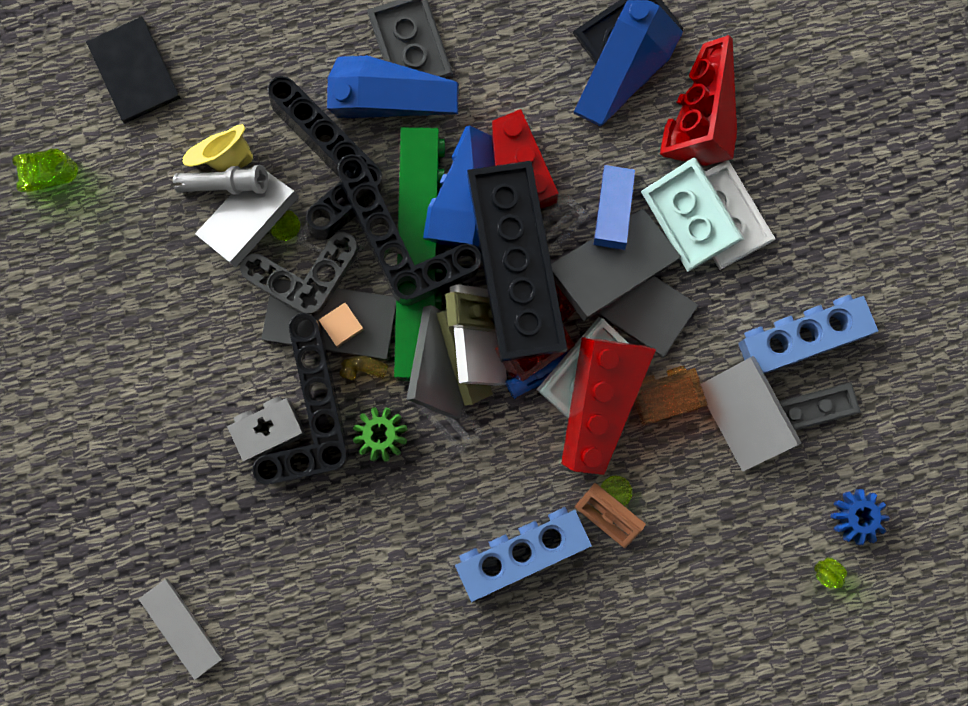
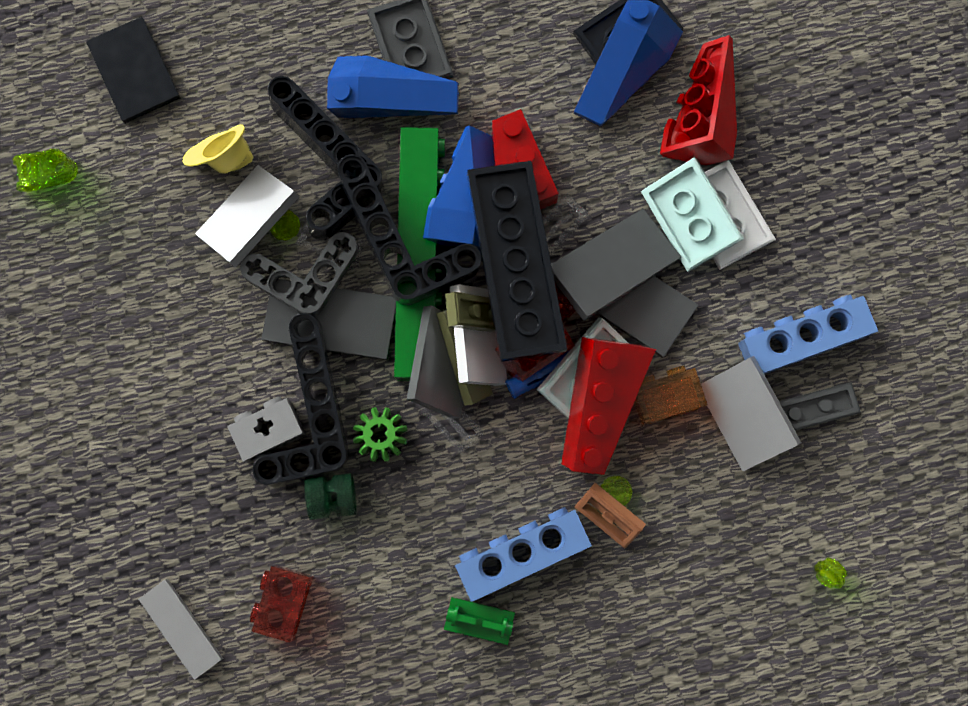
(233, 180): light grey pin -> none
(289, 606): none -> clear red brick
(319, 499): none -> clear green wheel
(341, 324): light nougat tile -> none
(362, 364): clear yellow arm -> none
(479, 621): none -> green hinge
(614, 207): tile -> none
(849, 521): blue gear -> none

